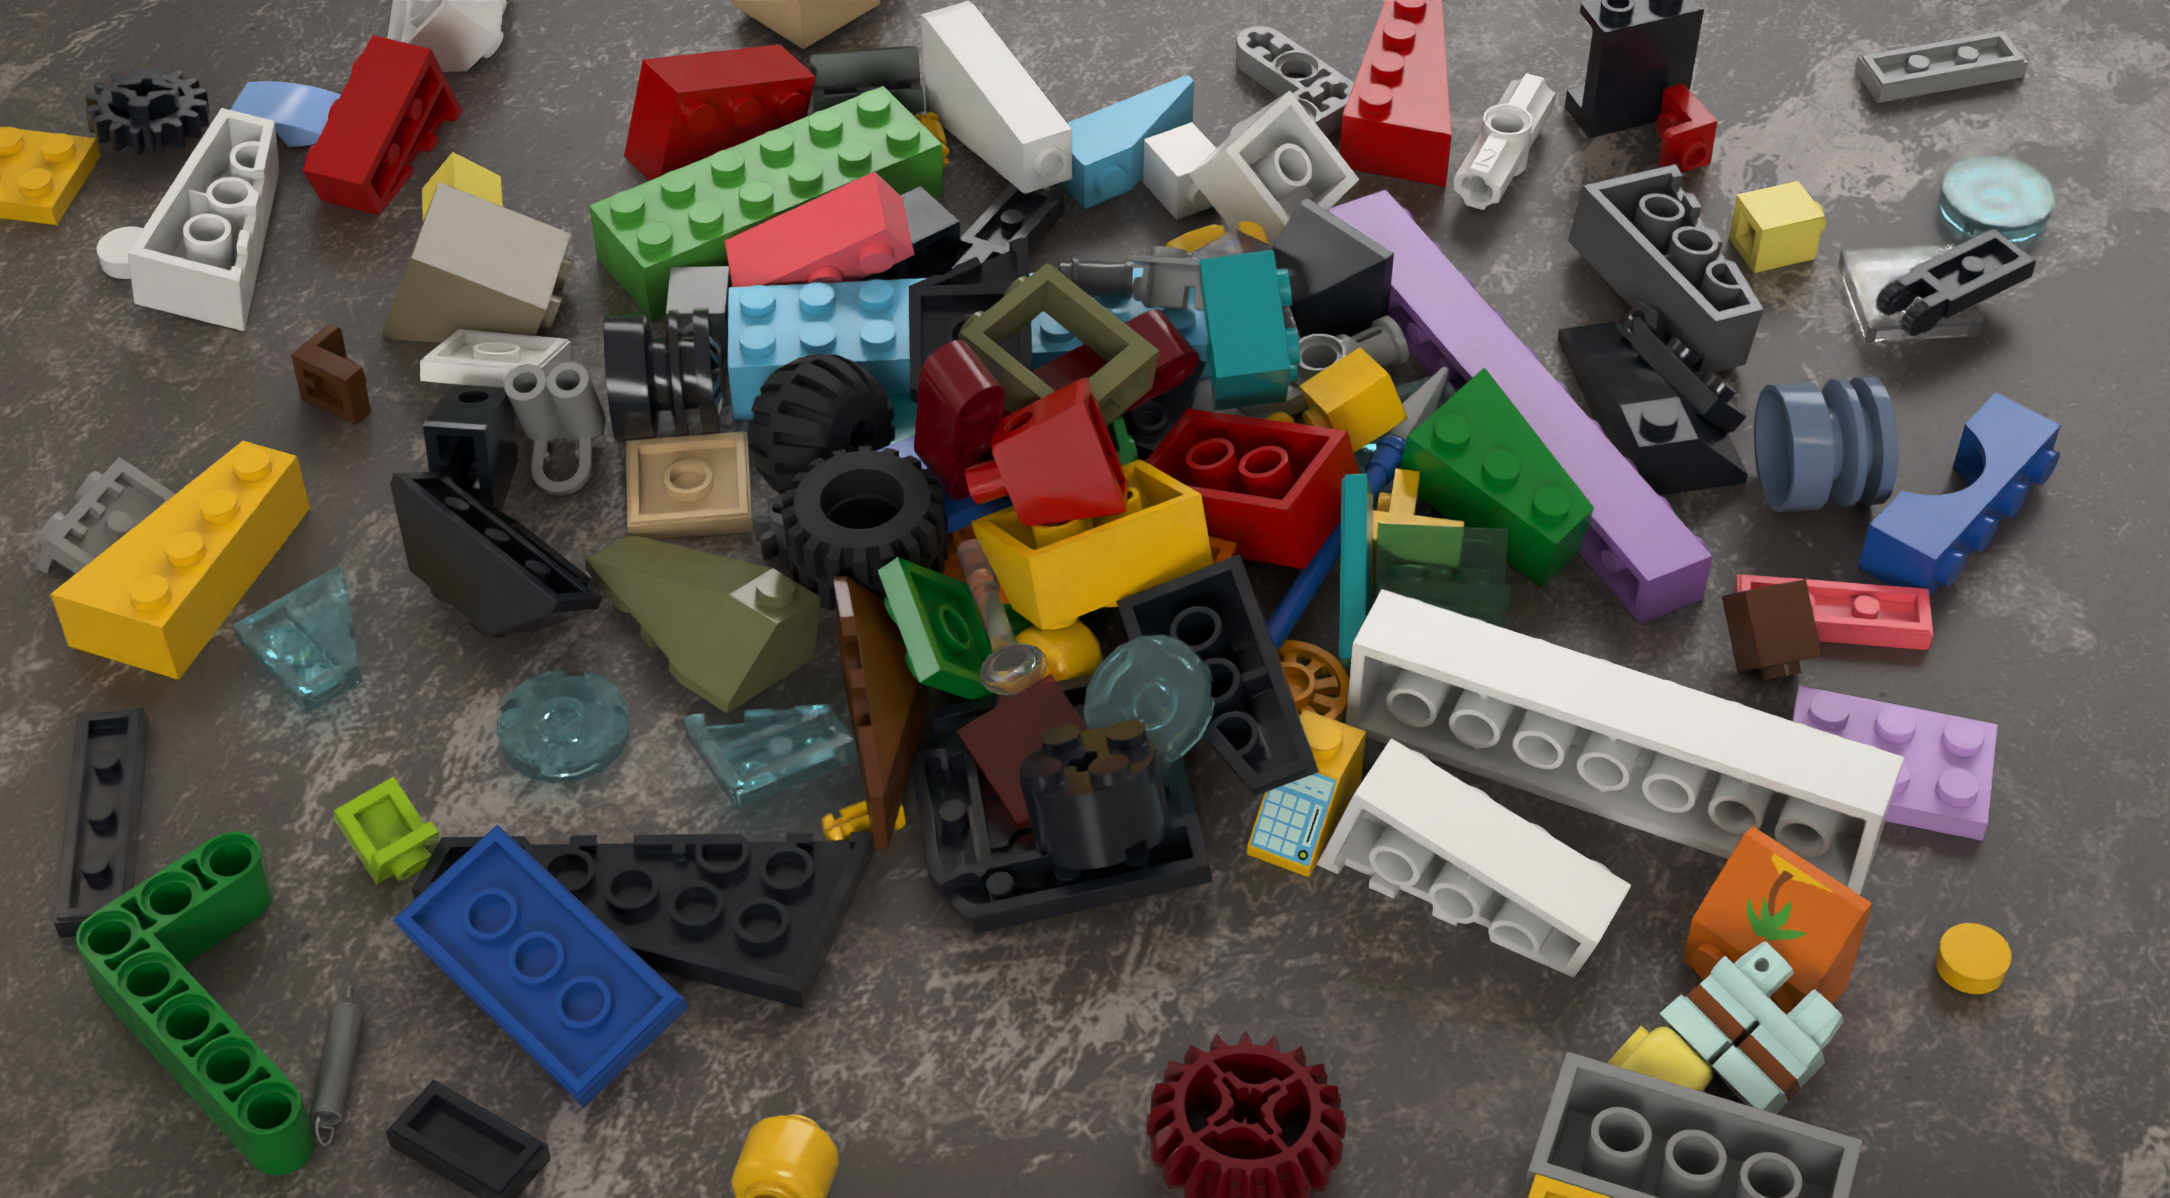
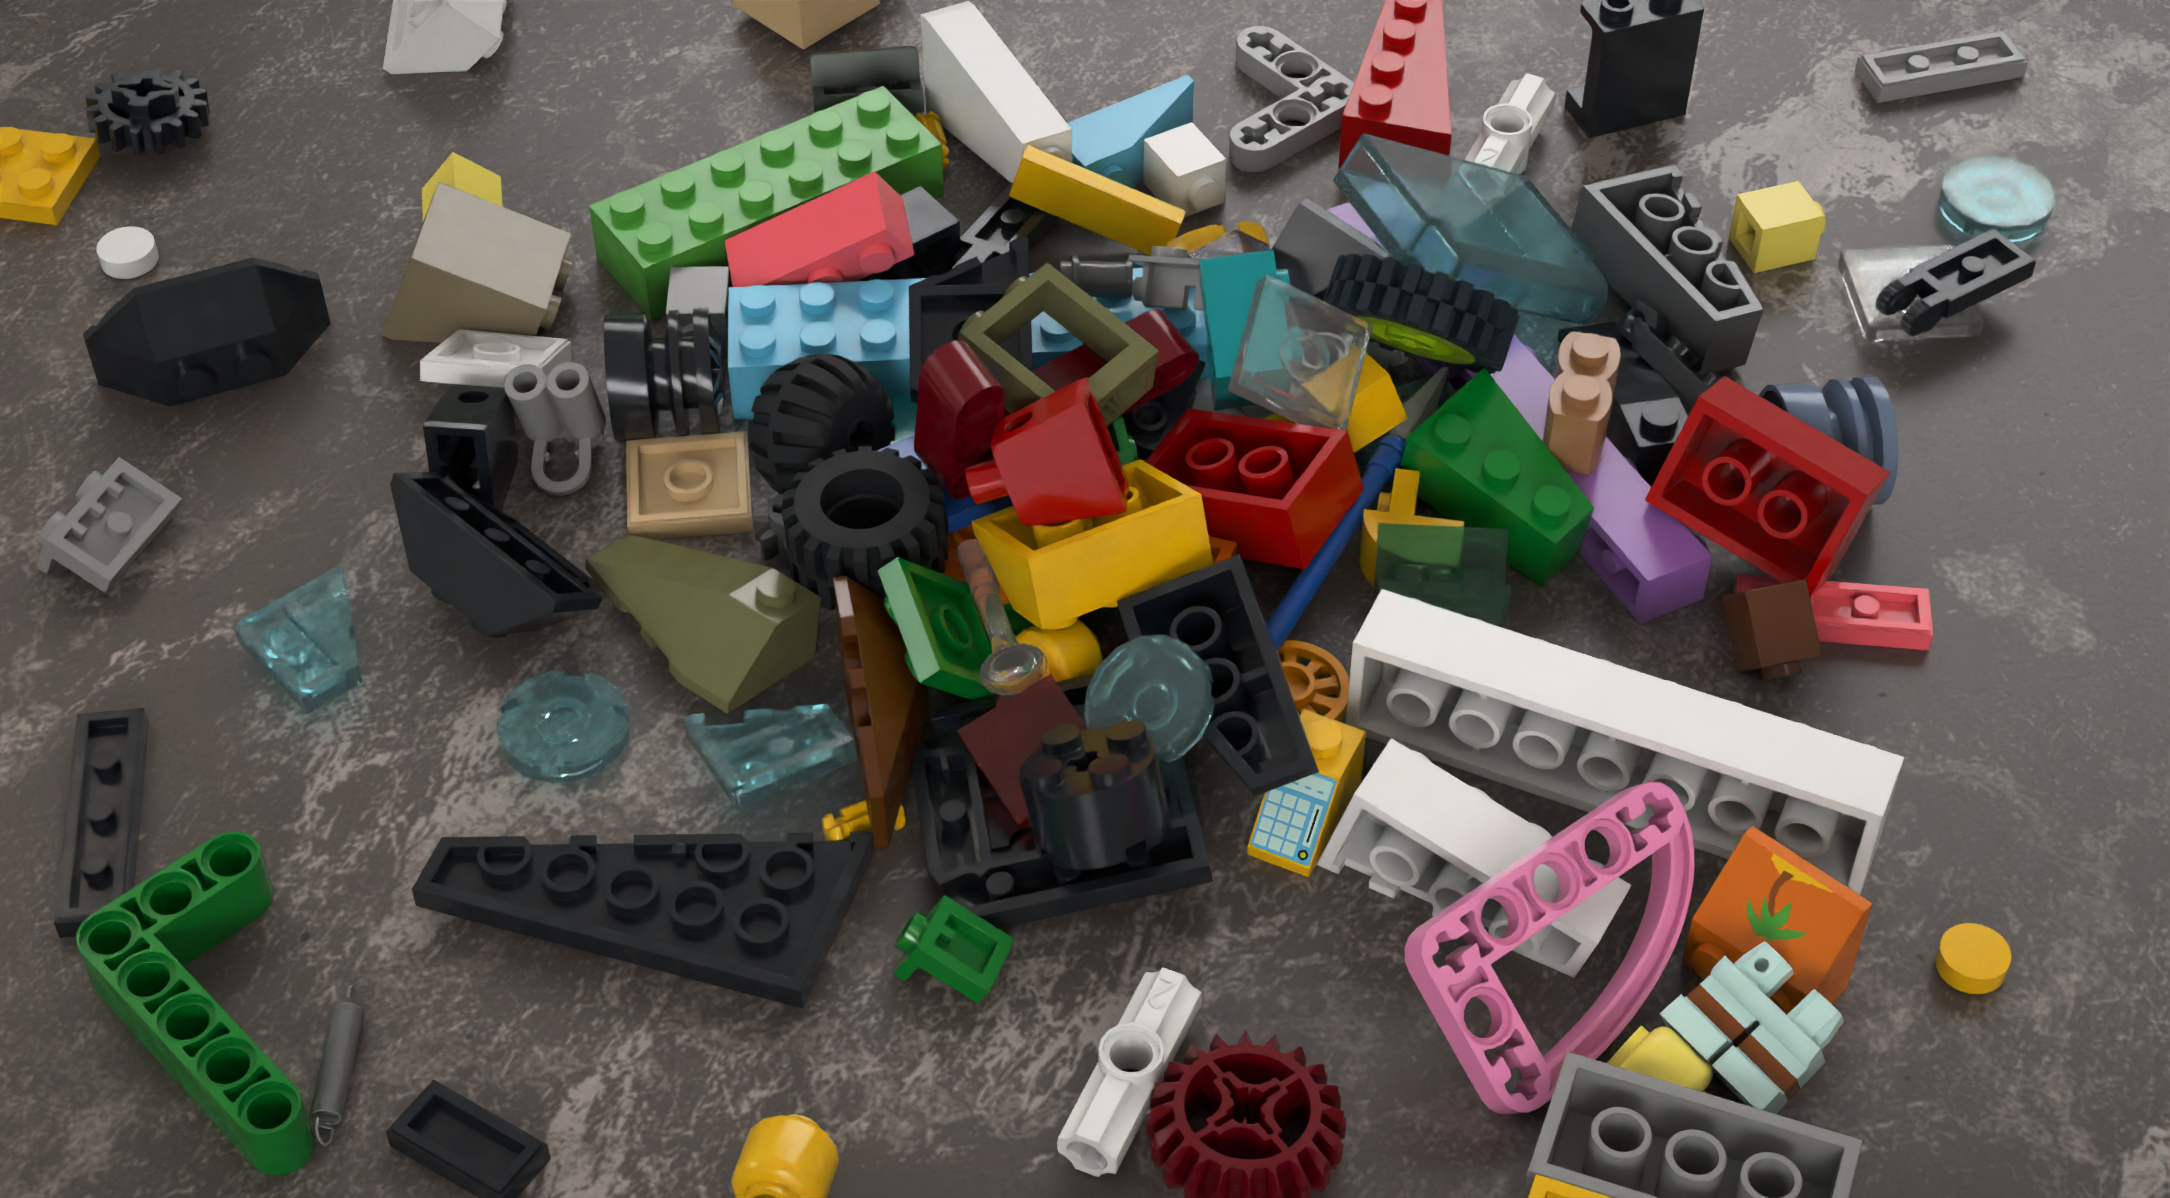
(186, 565): yellow wedge -> none
(208, 331): none -> black wedge
(211, 225): white wedge -> none
(296, 108): light blue slope -> none
(330, 378): reddish brown bracket -> none
(380, 125): red wedge -> none
(387, 832): lime bracket -> none
(541, 965): blue tile -> none
(711, 103): red wedge -> none
(953, 948): none -> green bracket
(1094, 201): none -> yellow tile
(1118, 1100): none -> white piece
(1272, 167): white brick -> none
(1300, 356): none -> clear tile
(1355, 561): teal tile -> none
(1424, 312): none -> black wheel
(1469, 967): none -> bright pink beam
(1474, 227): none -> clear light blue piece
(1581, 400): none -> medium nougat brick
(1685, 130): red bracket -> none
(1766, 485): none -> red brick
(1928, 537): arch -> none
(1945, 761): lavender plate -> none

